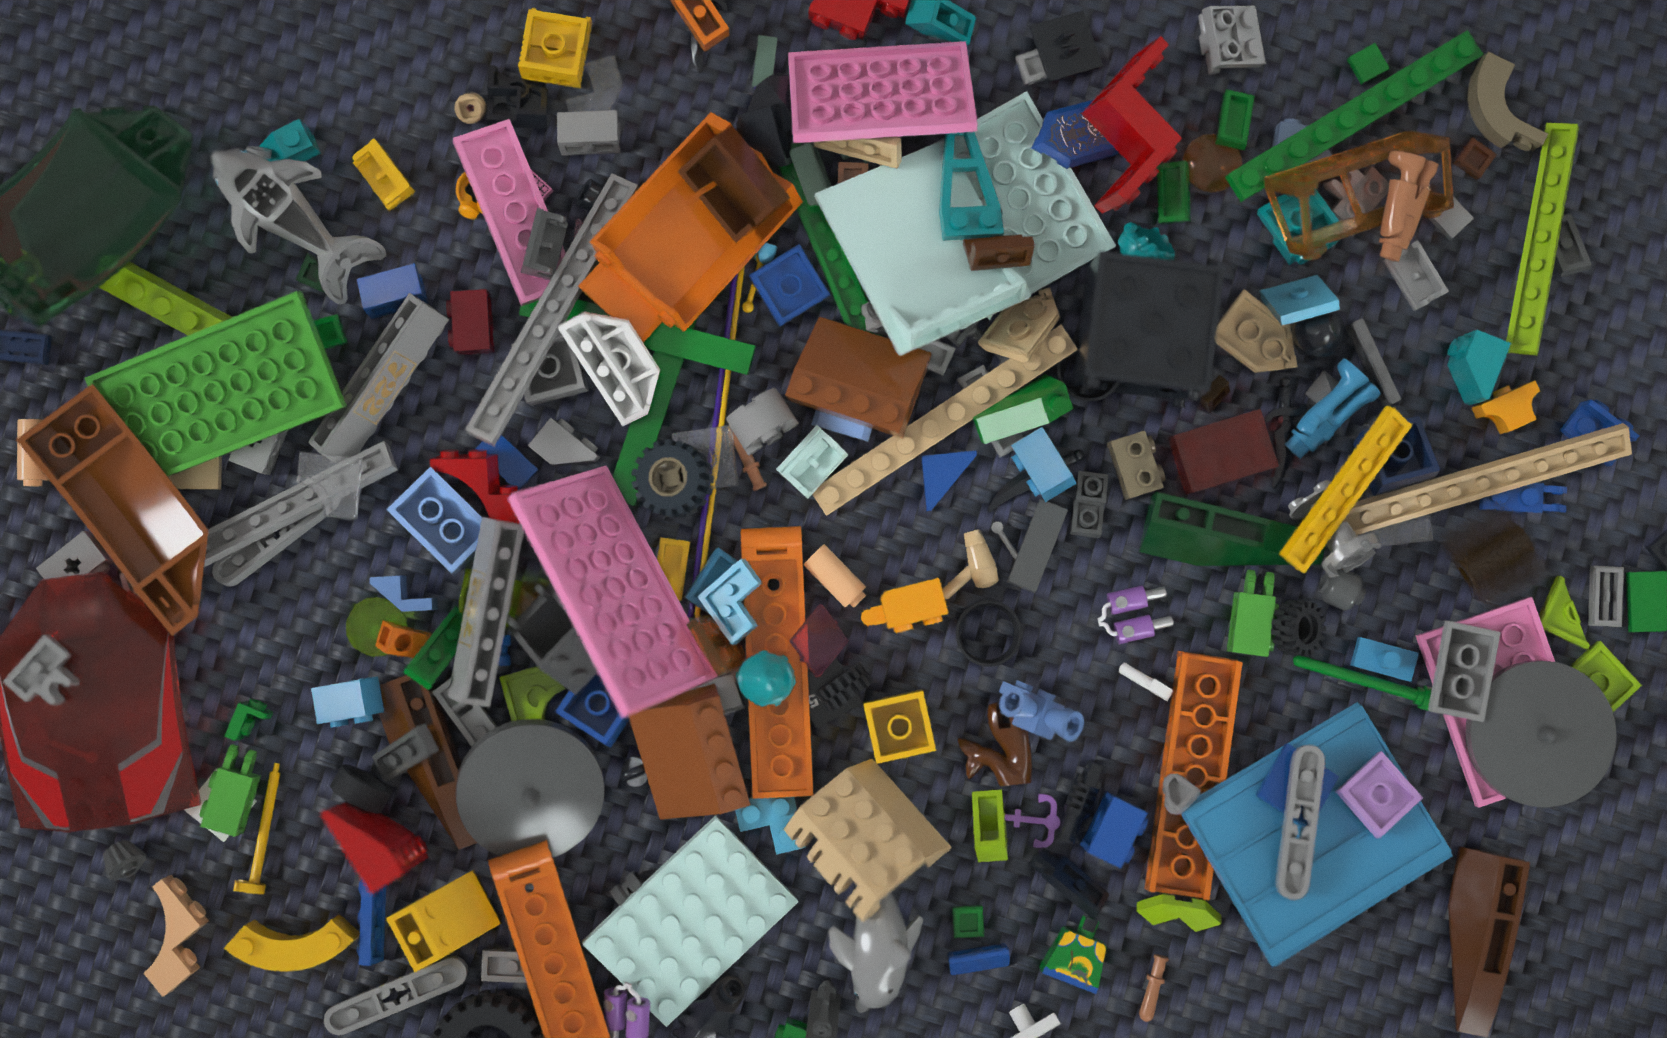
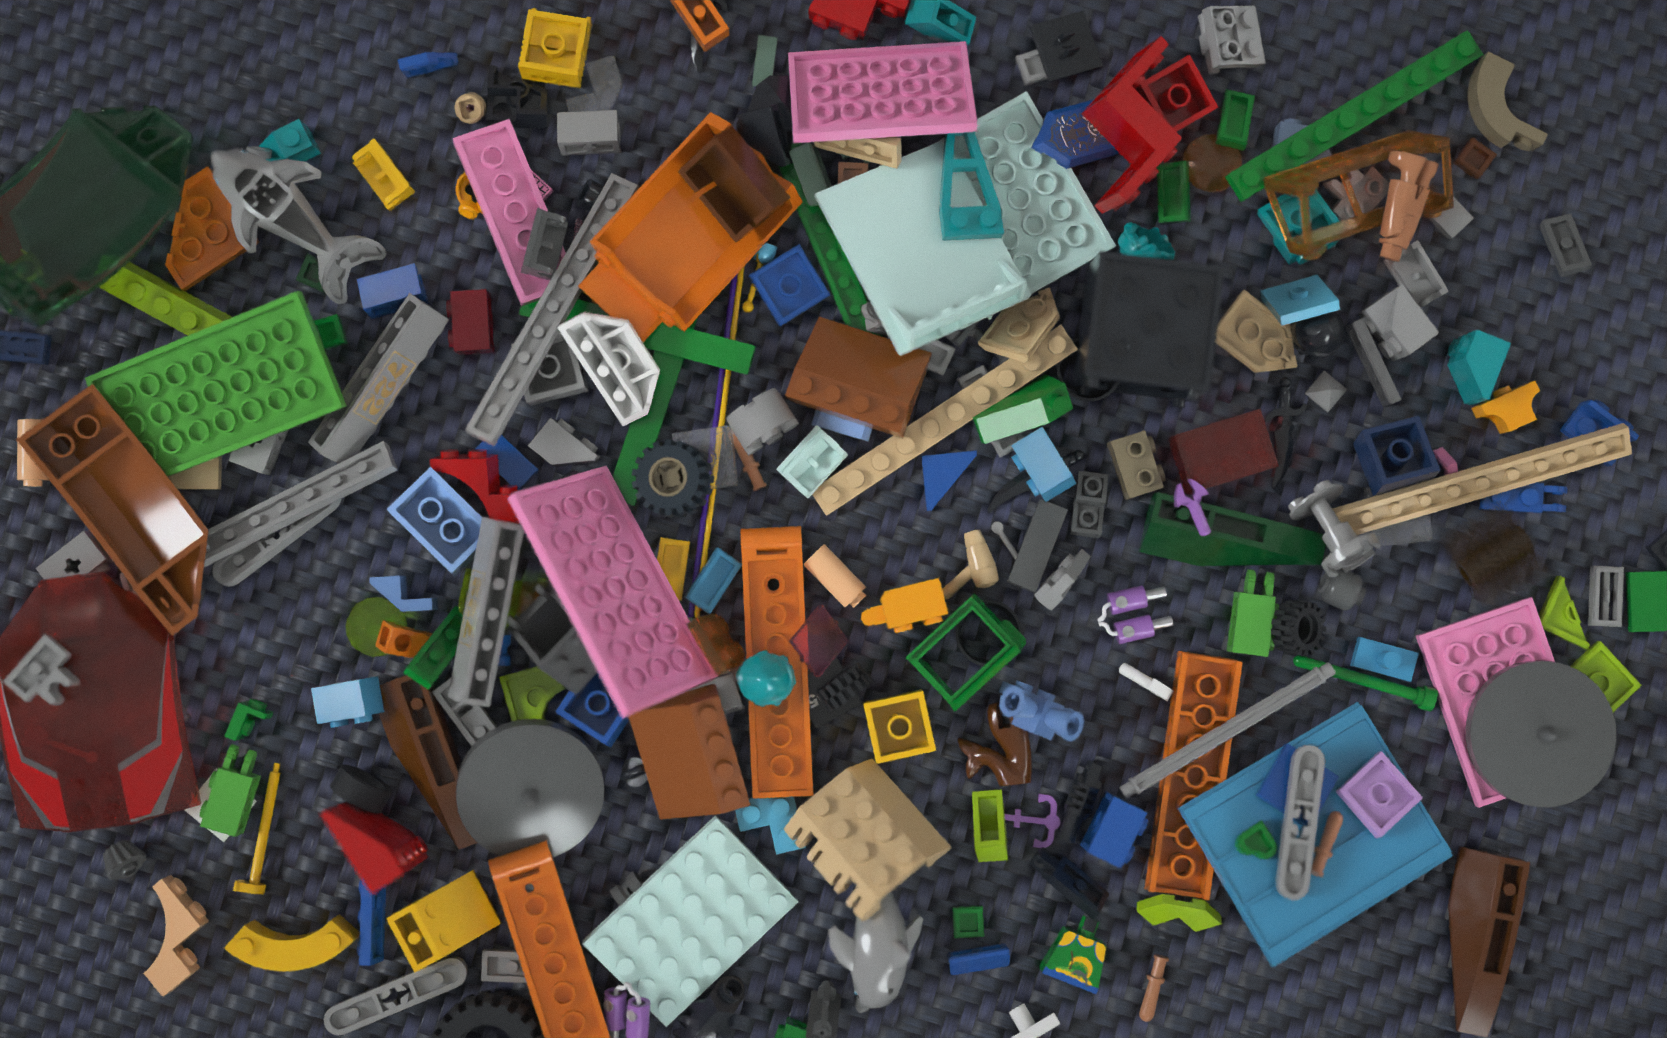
(201, 232): none -> orange plate
(334, 480): clear tile -> none
(405, 753): dark grey tile -> none
(427, 63): none -> blue tile
(724, 600): medium azure plate -> none
(999, 252): reddish brown panel -> none
(1004, 630): none -> green piece
(1060, 581): none -> light grey plate
(1178, 93): none -> red brick
(1178, 793): light grey tile -> none
(1193, 505): none -> medium lavender bar
(1218, 391): dark brown tile -> none
(1227, 730): none -> light grey piece
(1256, 842): none -> green tile
(1323, 418): dark azure piece -> none
(1327, 840): none -> nougat piece
(1345, 489): yellow plate -> none
(1368, 63): green tile -> none
(1398, 323): none -> light grey slope
(1446, 461): none -> bright pink tile
(1464, 671): light grey slope -> none
(1542, 238): lime plate -> none

